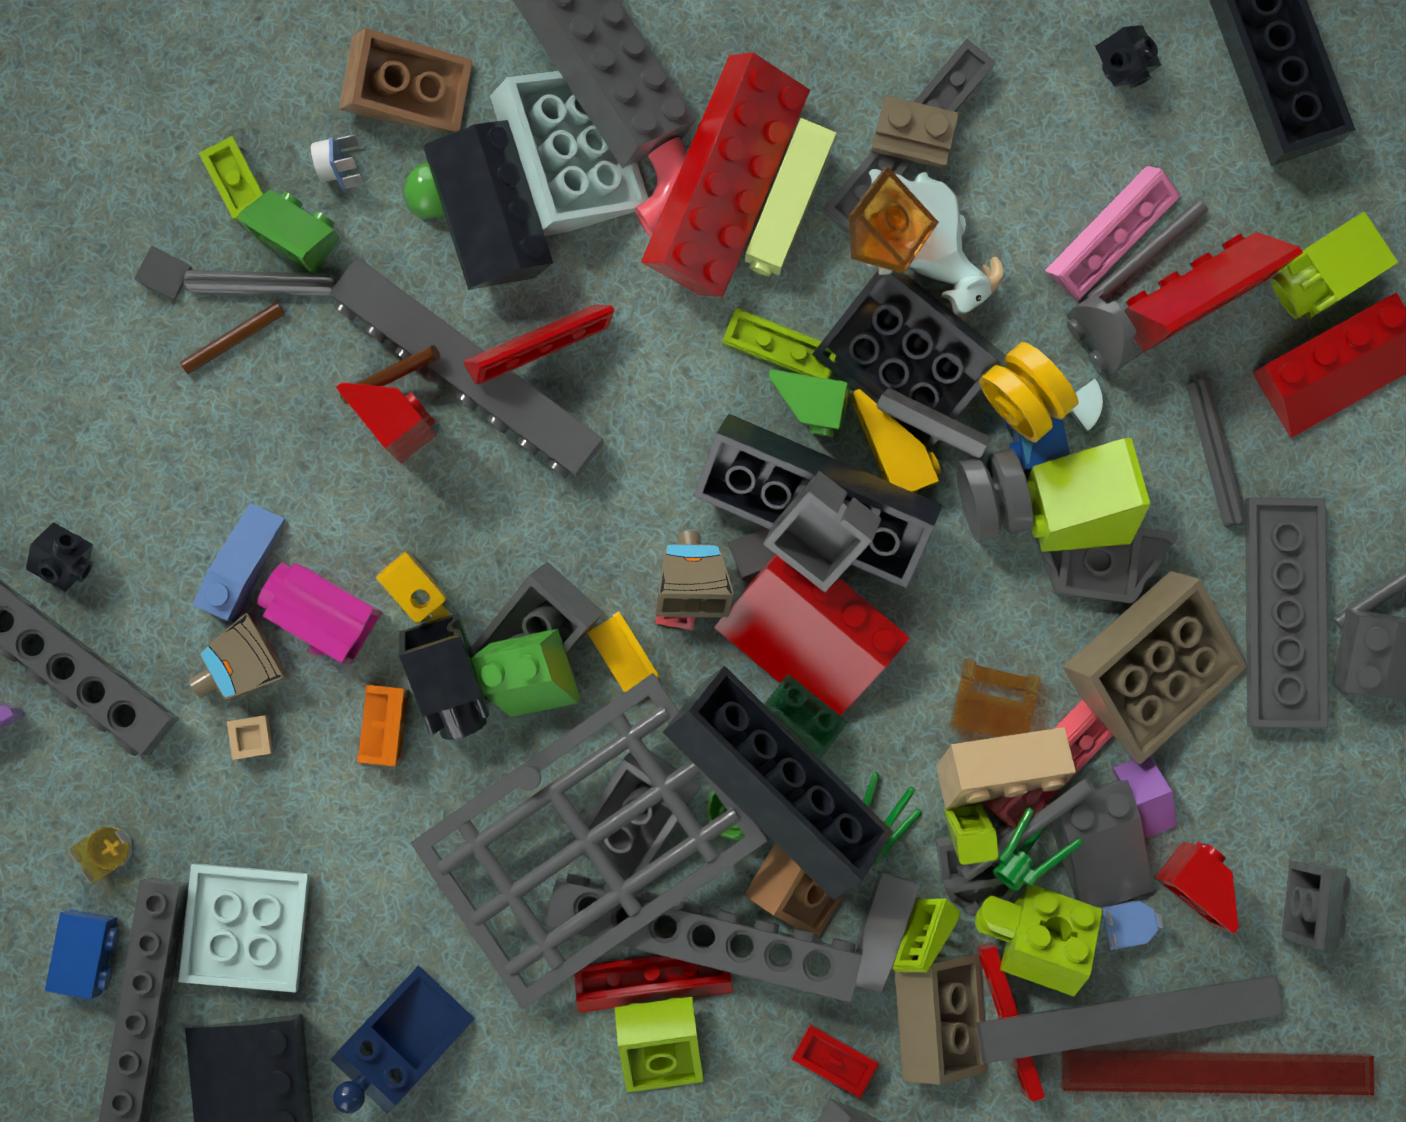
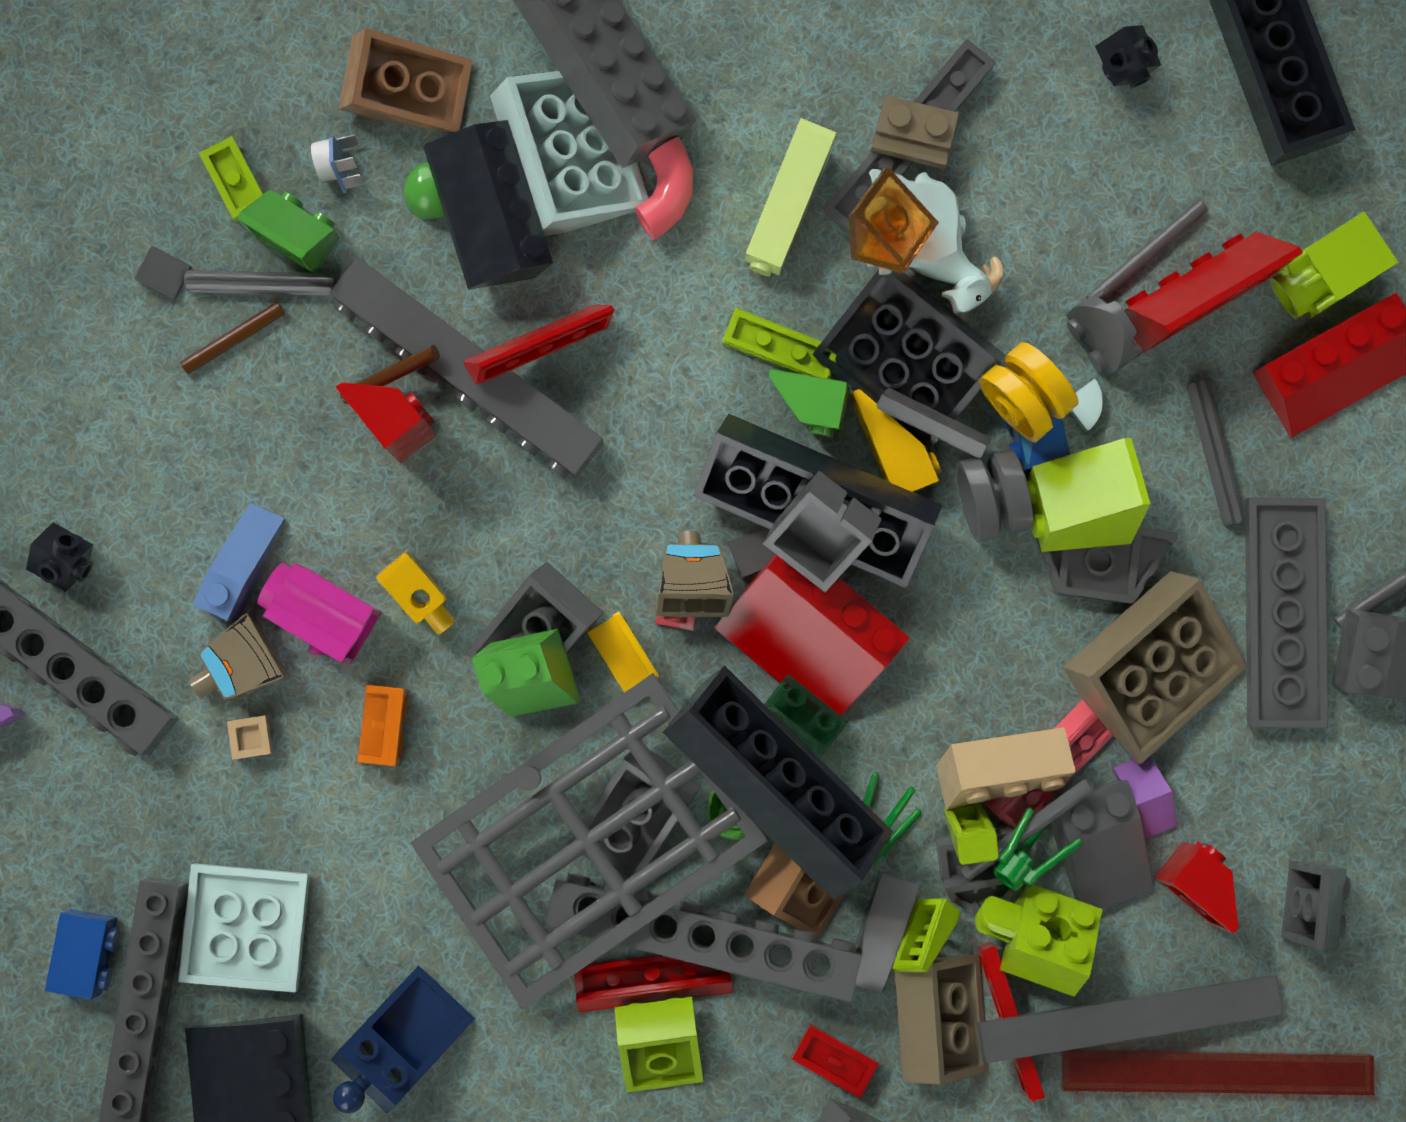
(102, 852): clear yellow piece -> none
(444, 677): black piece -> none
(726, 175): red brick -> none
(991, 713): clear orange plate -> none
(1113, 232): bright pink slope -> none
(1130, 924): medium blue piece -> none

